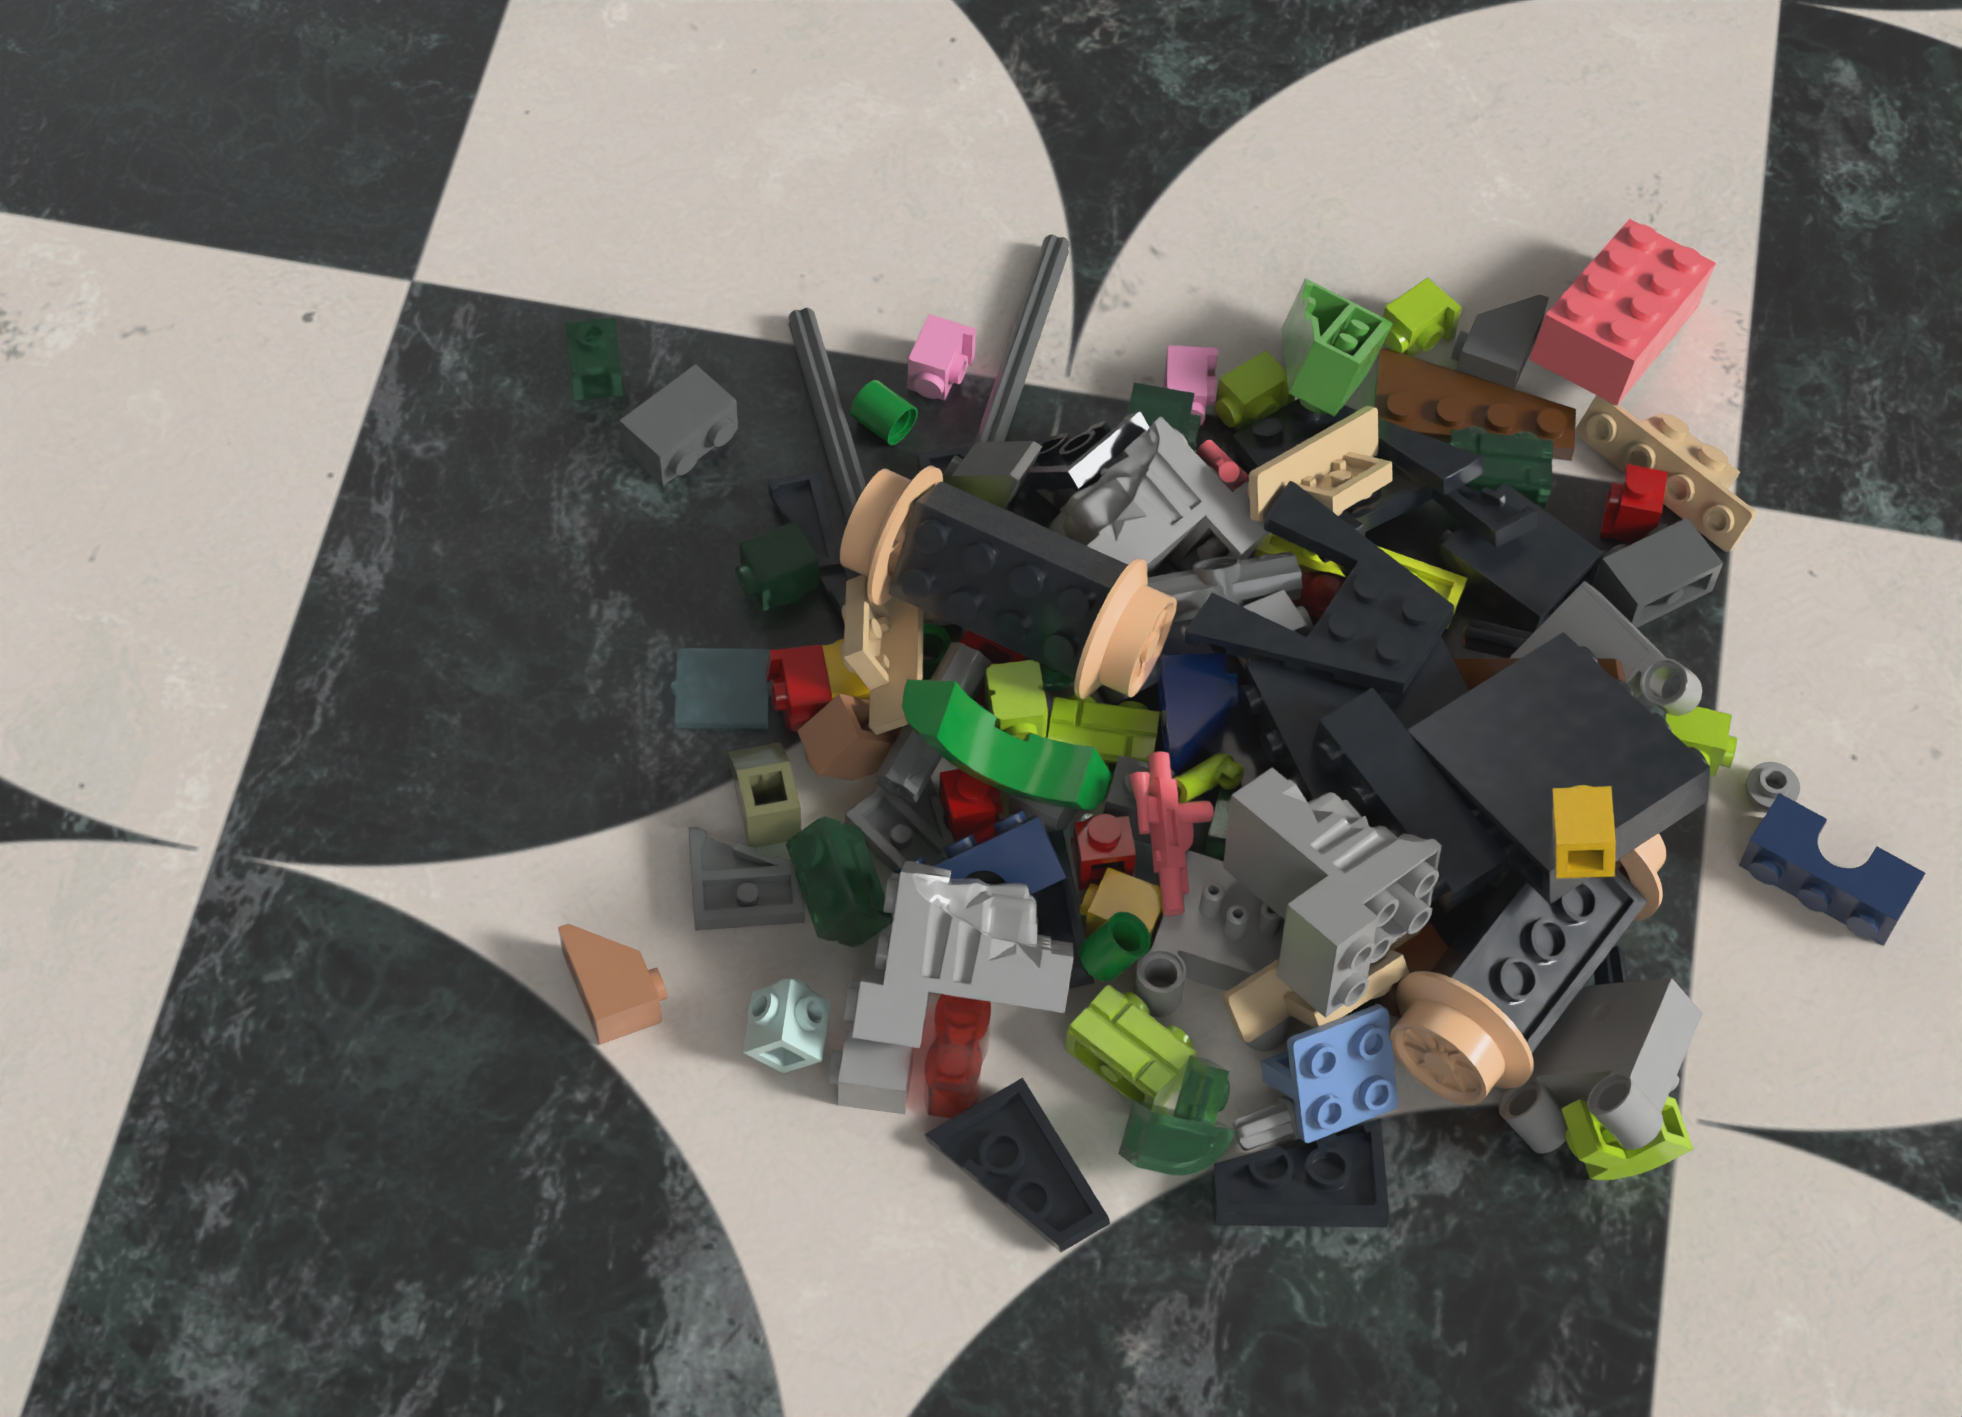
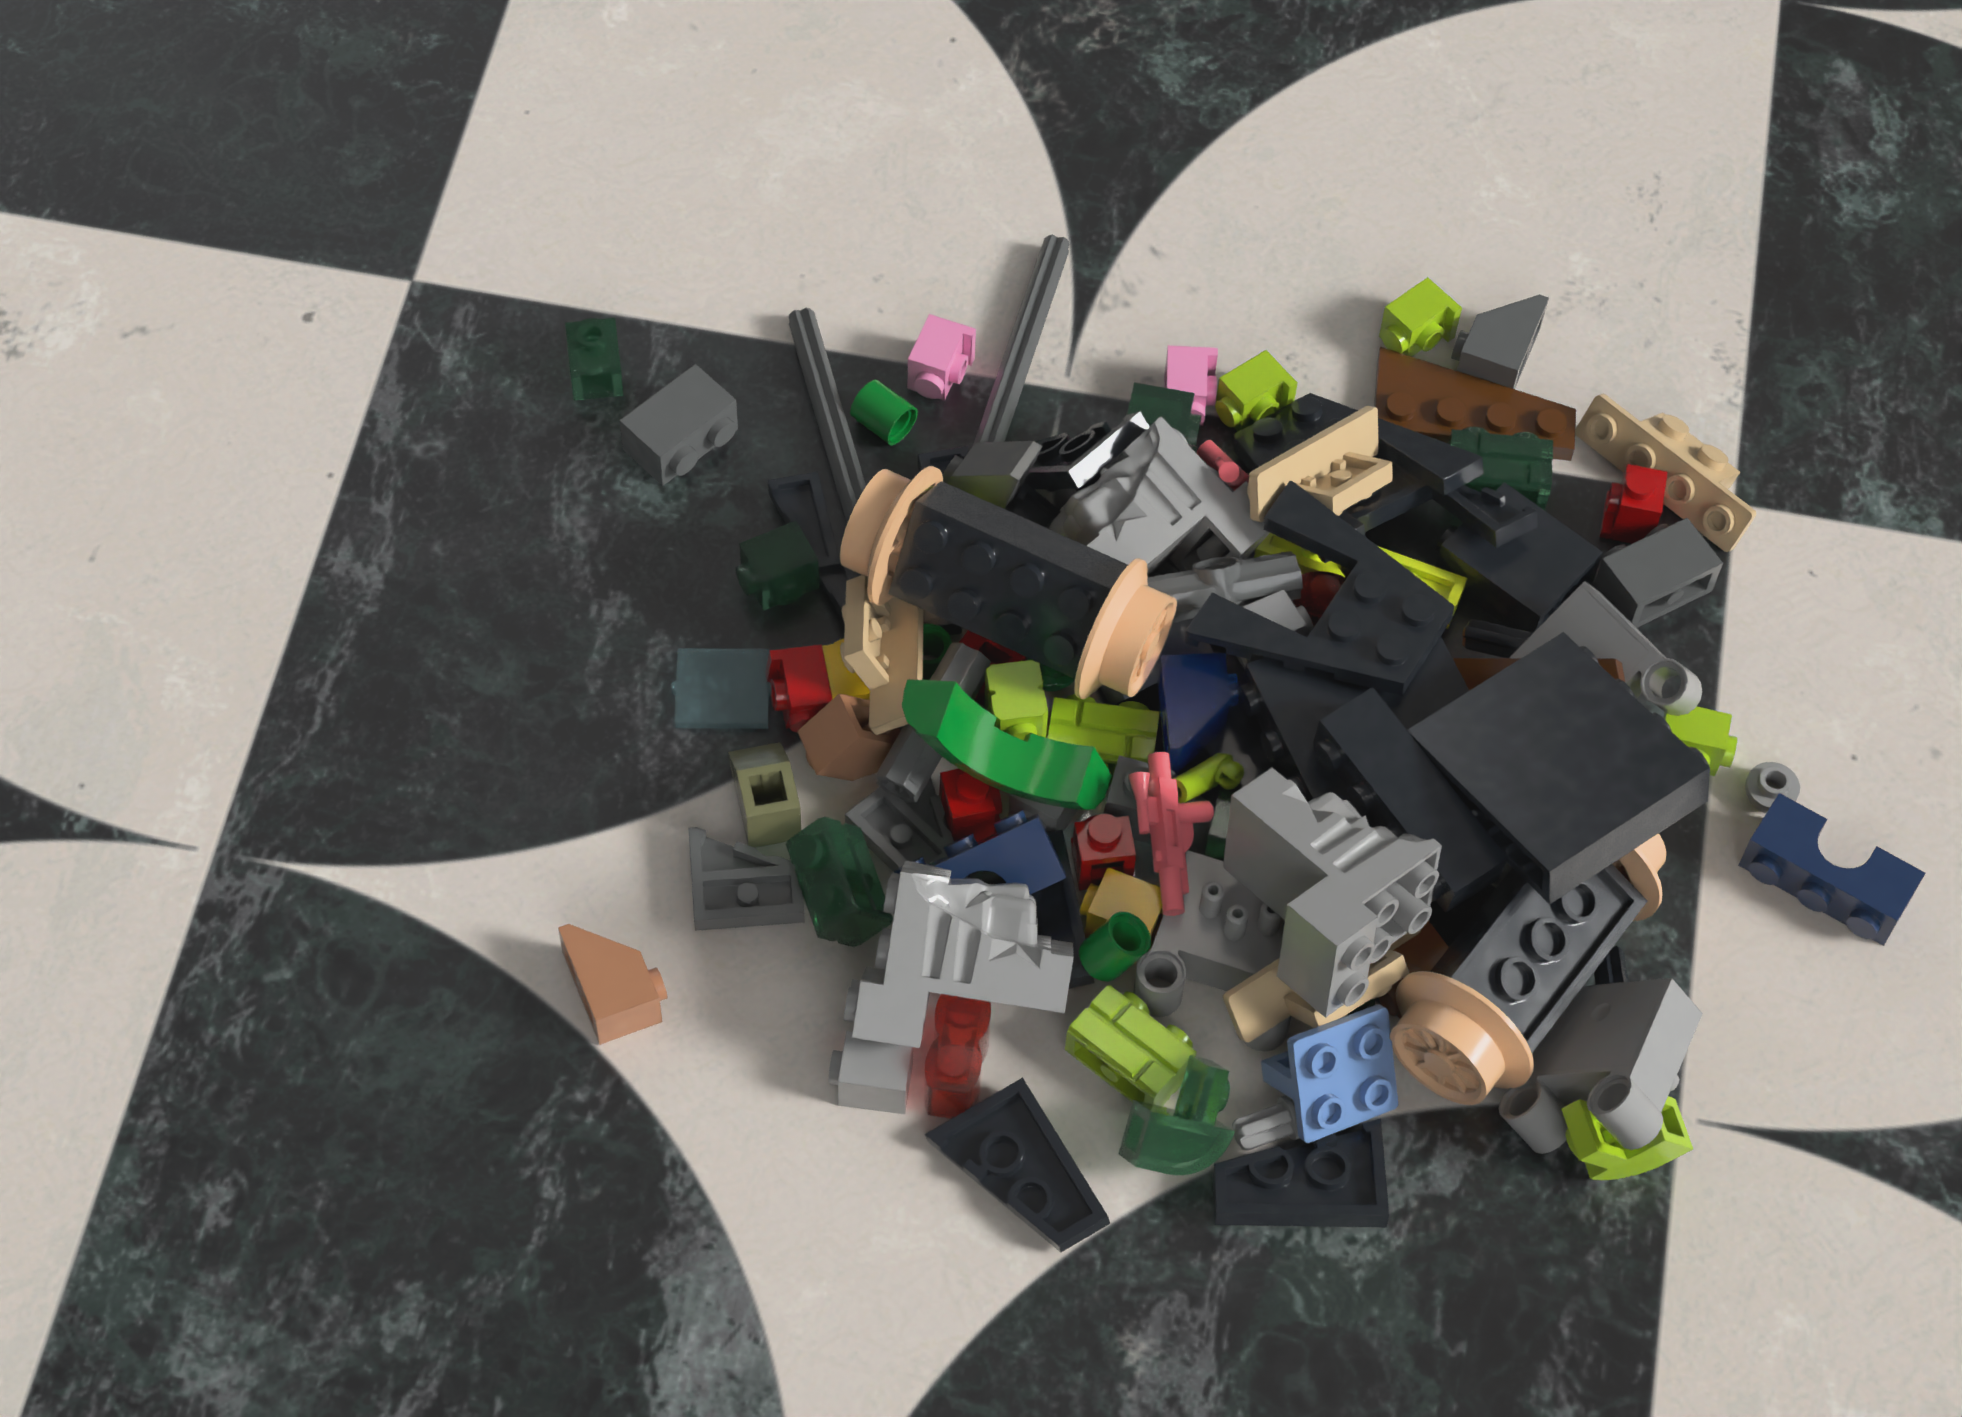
(787, 1025): light aqua brick -> none
(1329, 347): bright green wedge -> none
(1583, 832): yellow brick -> none
(1622, 311): coral brick -> none

